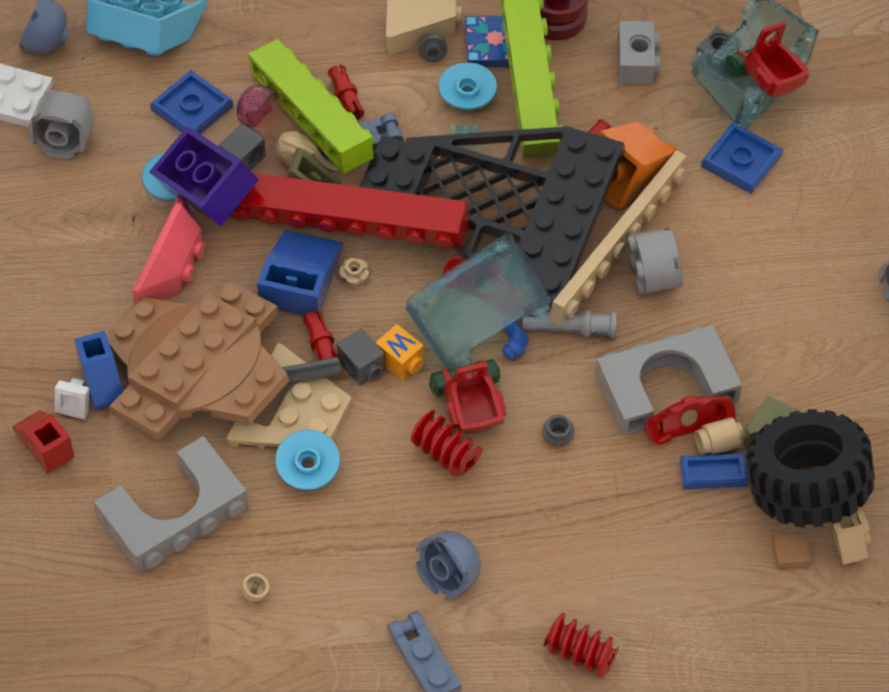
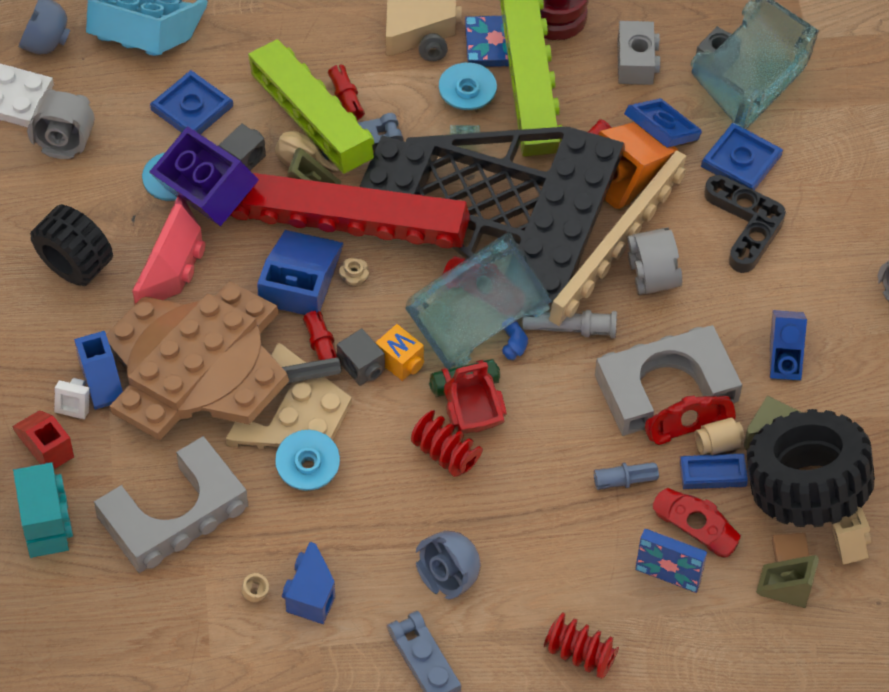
(43, 509): none -> teal piece
(71, 245): none -> black tyre
(254, 104): clear pink hair -> none
(312, 587): none -> blue slope
(561, 423): dark grey plate -> none
(625, 475): none -> sand blue axle
(663, 122): none -> blue tile
(670, 560): none -> tile
(717, 532): none -> red piece
(757, 221): none -> black beam
(769, 63): red piece -> none
(787, 344): none -> blue slope
(788, 580): none -> olive slope

